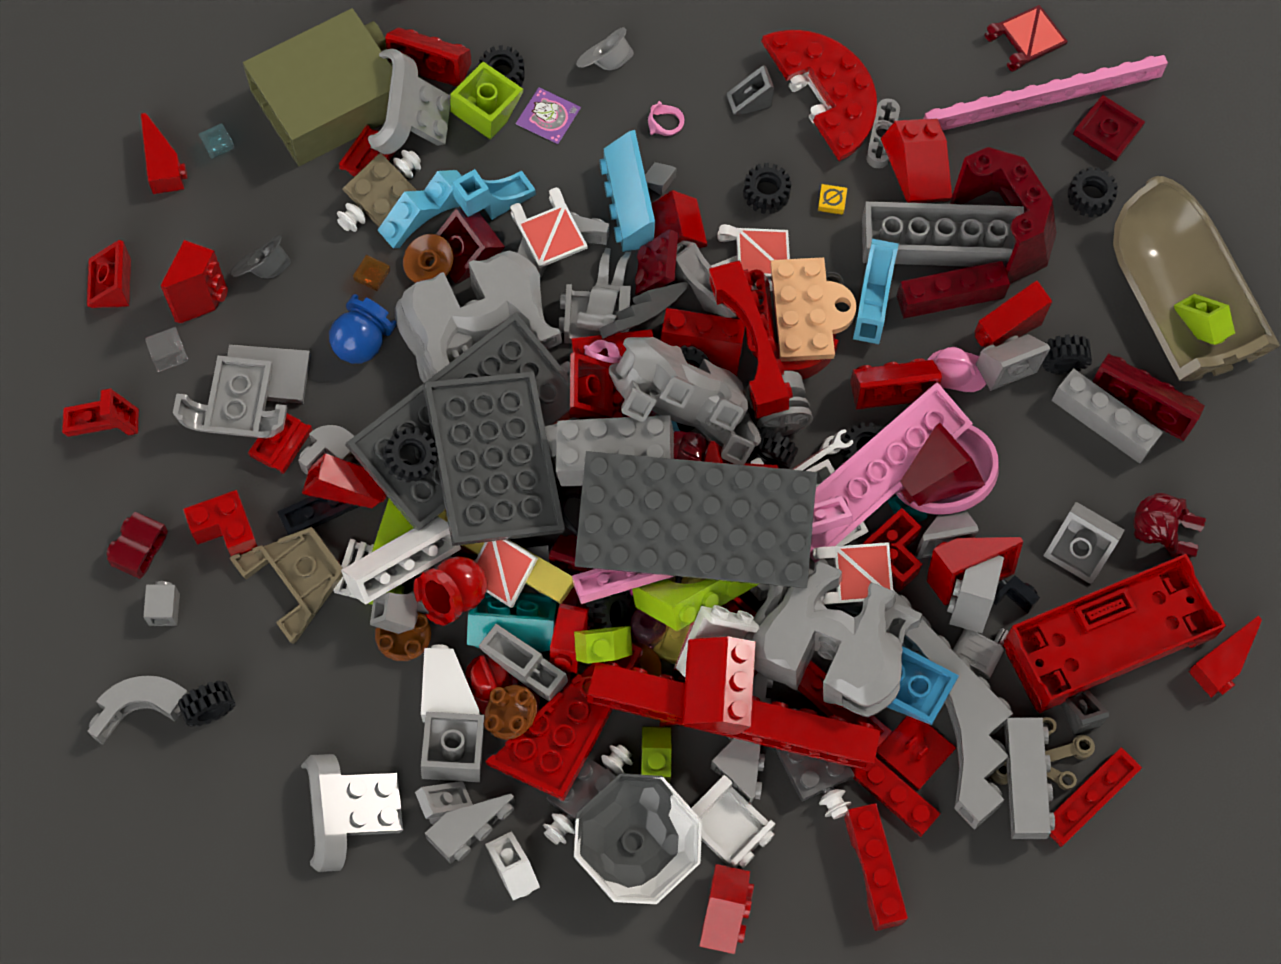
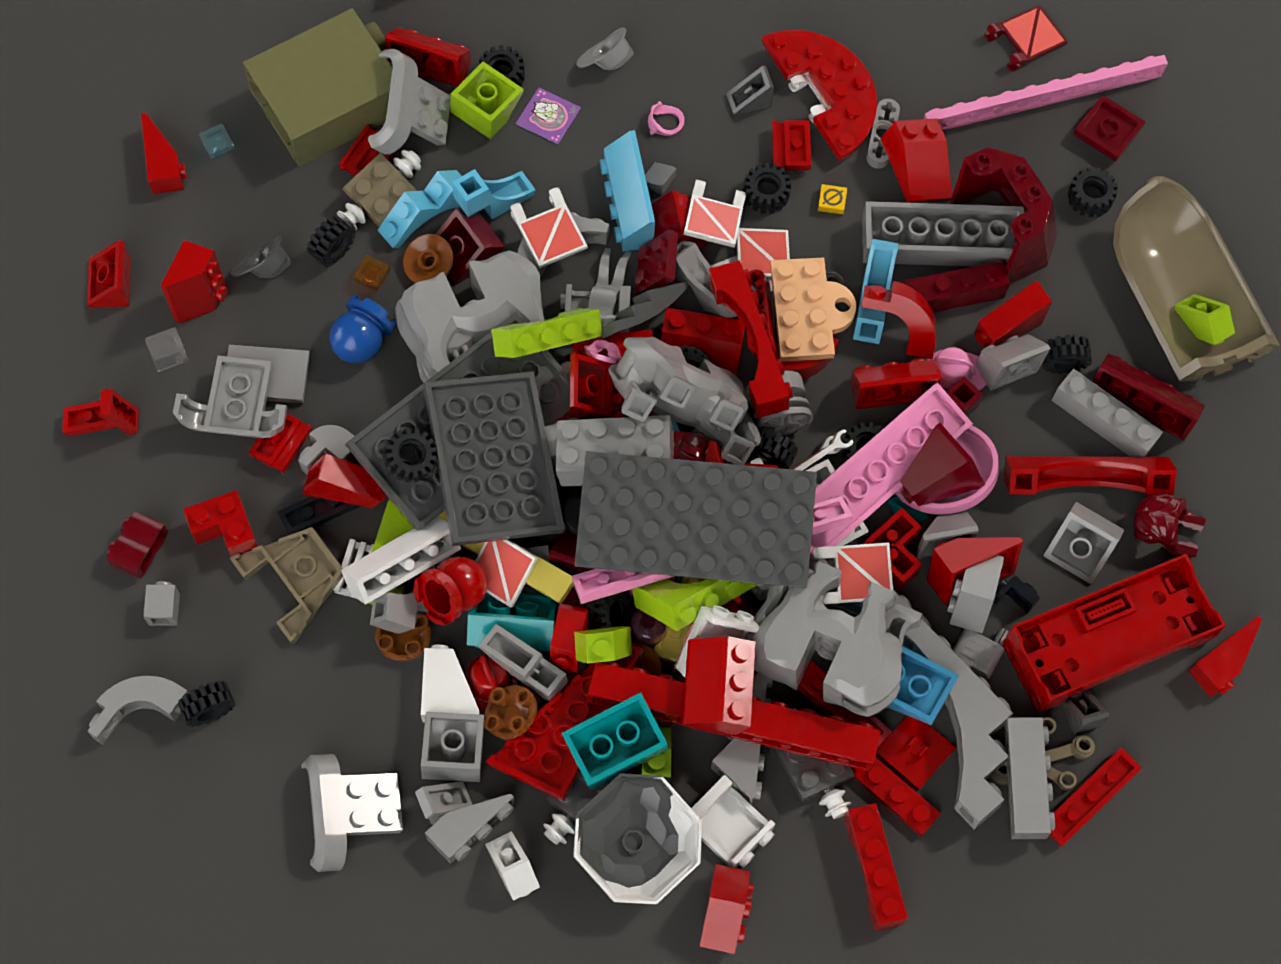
(331, 241): none -> black tyre
(533, 337): none -> lime arch
(615, 741): none -> teal slope
(714, 219): none -> flag
(791, 144): none -> red plate
(912, 309): none -> red arch
(965, 395): none -> dark red brick
(1038, 473): none -> red arch

